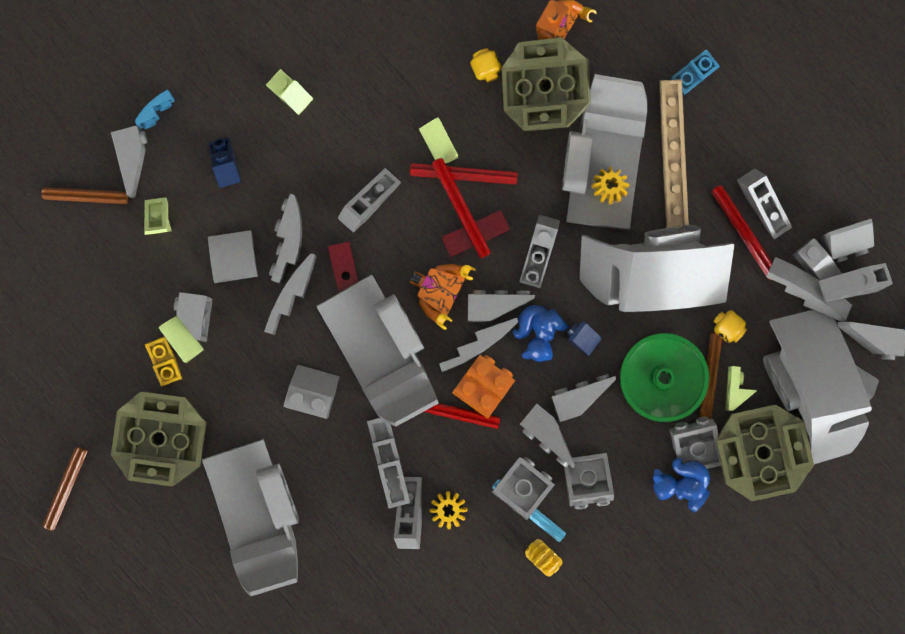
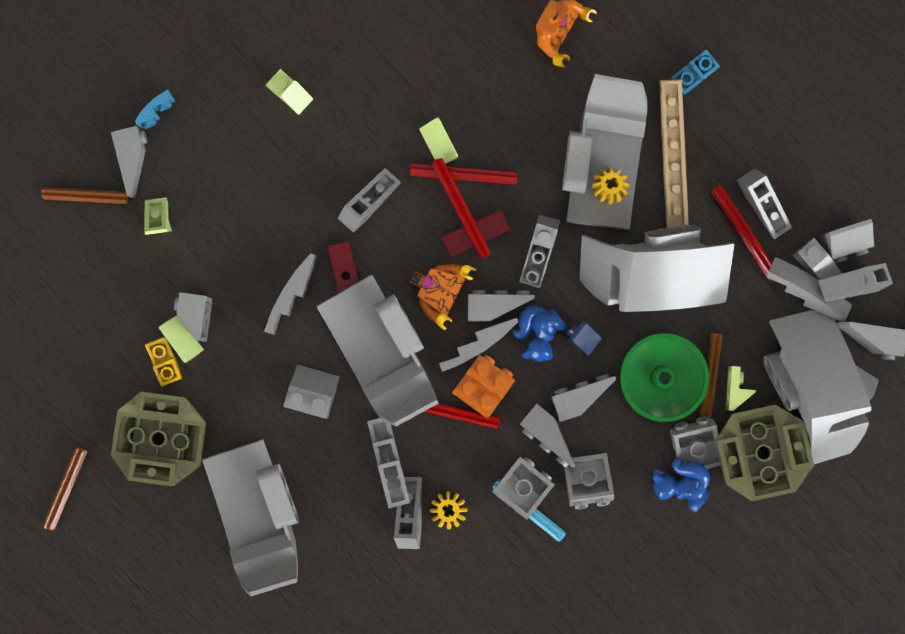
(224, 162): dark blue slope -> none
(232, 256): light grey slope -> none
(291, 231): light grey slope -> none
(486, 65): yellow head -> none
(528, 71): olive piece -> none
(543, 557): yellow gear -> none
(729, 326): yellow head -> none

